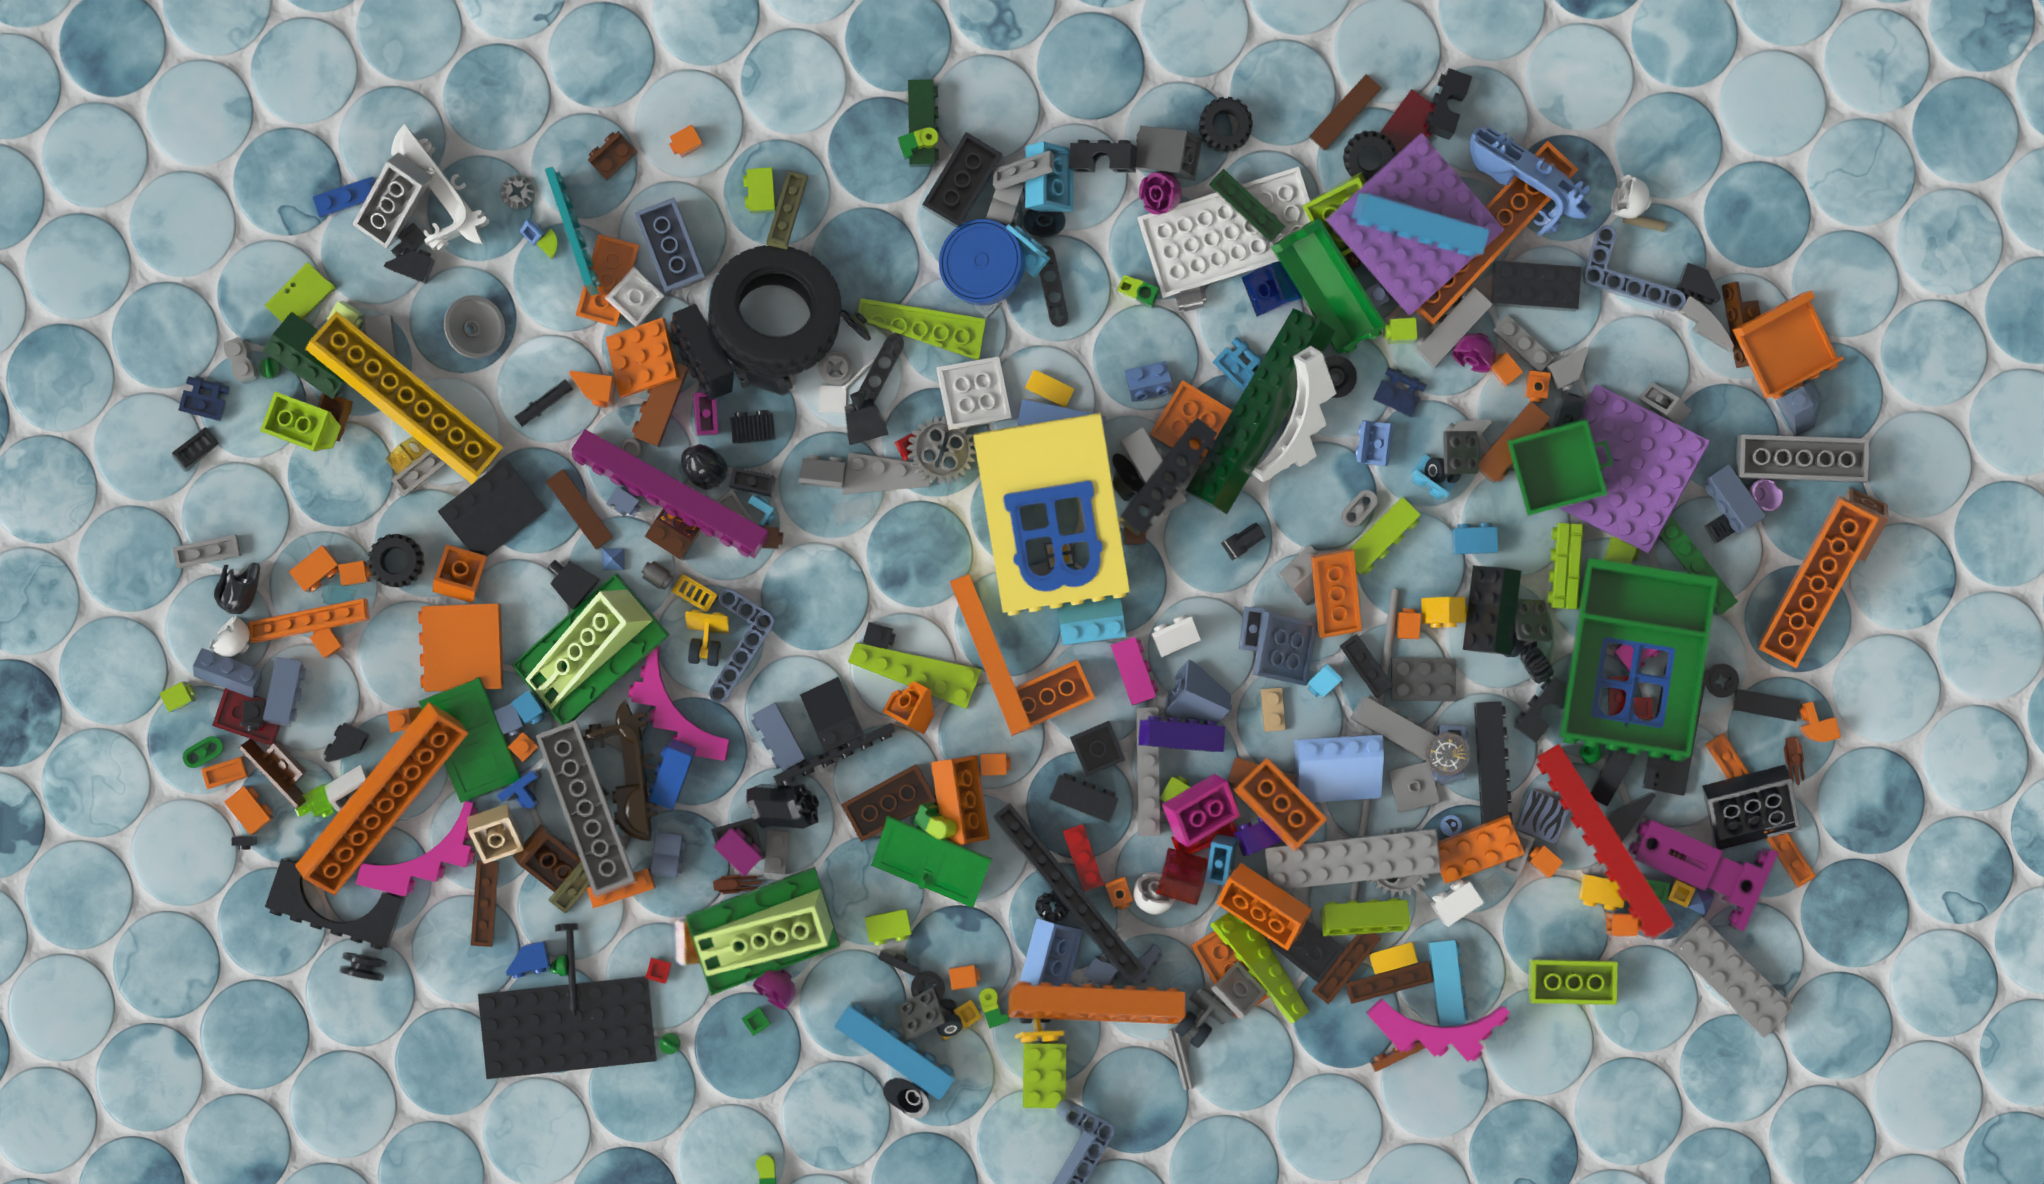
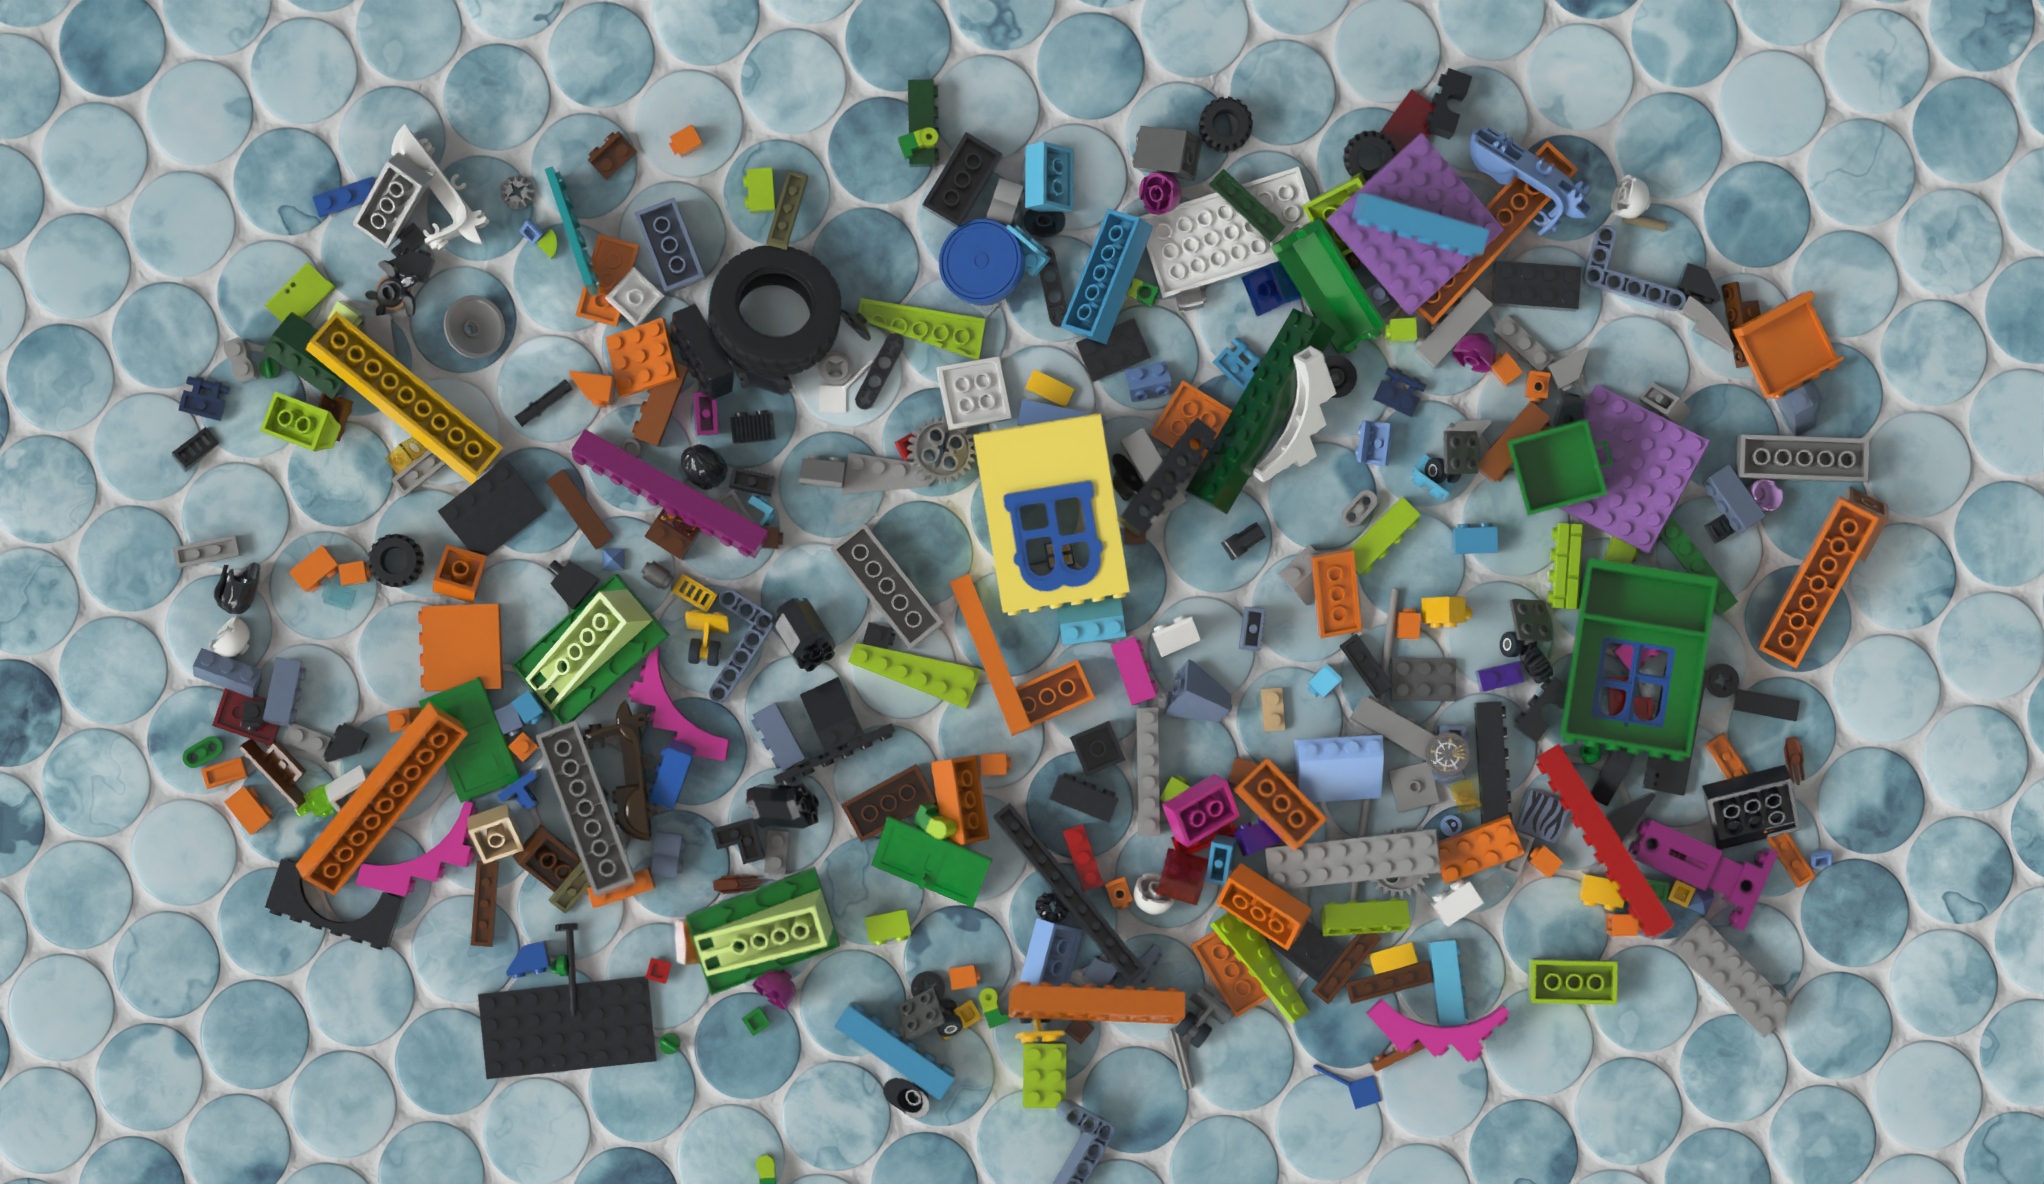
(178, 696): lime brick -> none
(244, 843): black plate -> none
(307, 739): none -> light grey plate
(309, 620): orange tile -> none
(326, 642): orange brick -> none
(363, 966): black wheel -> none
(394, 290): none -> black animal
(624, 502): sand blue brick -> none
(739, 851): magenta brick -> none
(803, 634): none -> black brick
(863, 420): black torso -> none
(887, 586): none -> light grey brick
(899, 961): black plate -> none
(911, 706): orange slope -> none
(1023, 170): light grey plate -> none
(1079, 1030): none -> reddish brown tile
(1085, 155): black arch -> none
(1107, 276): none -> dark azure brick
(1122, 350): none -> black plate
(1181, 735): dark purple brick -> none
(1239, 990): light grey plate -> none
(1285, 648): sand blue plate -> none
(1345, 112): reddish brown tile -> none
(1363, 1091): none -> blue piece
(1464, 796): none -> clear yellow bracket
(1492, 610): black brick -> none
(1499, 676): none -> dark purple brick
(1815, 729): orange brick -> none
(1821, 858): none -> medium blue slope

